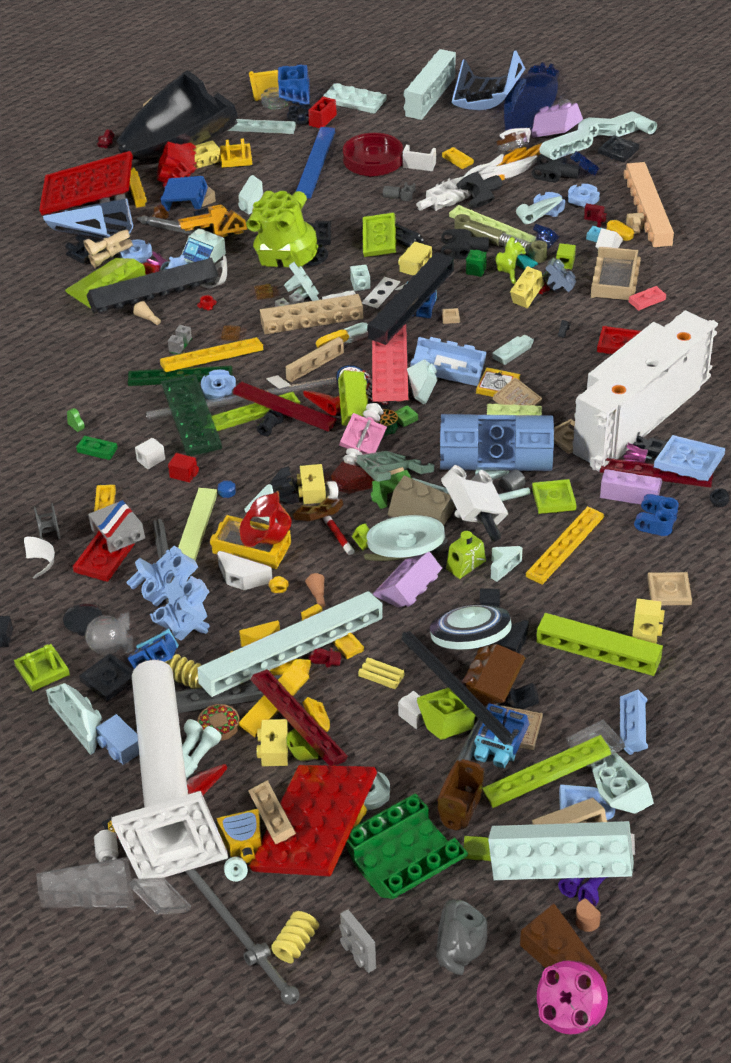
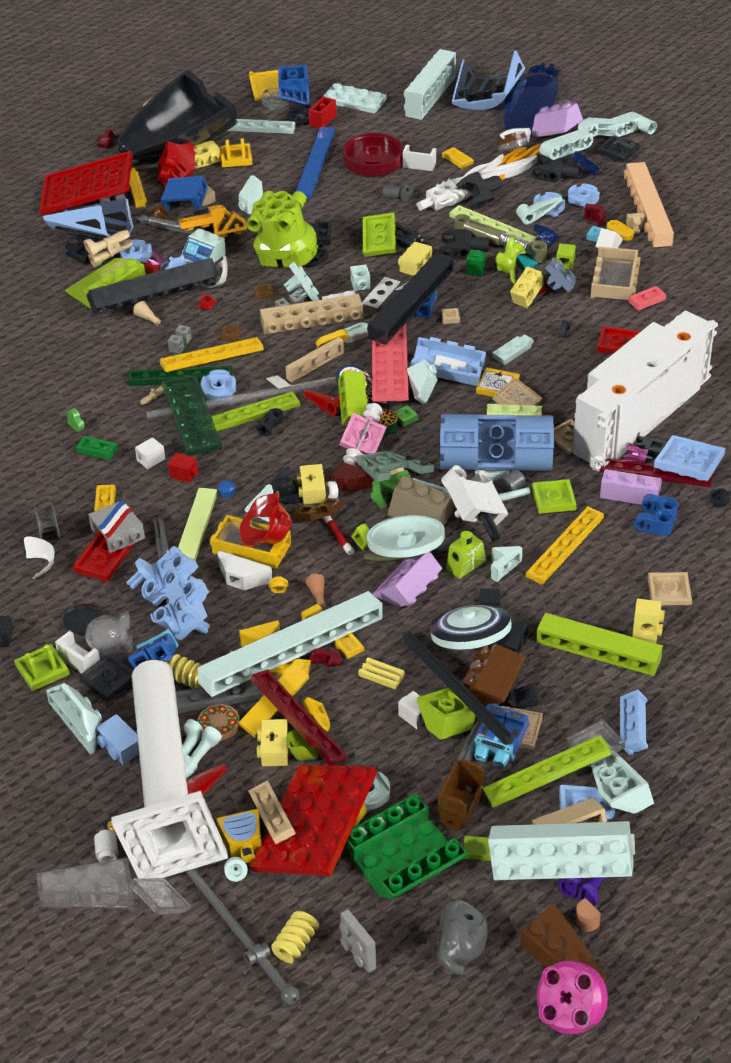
(74, 654): none -> white panel
(153, 395): none -> tan piece
(284, 406): dark red tile -> none

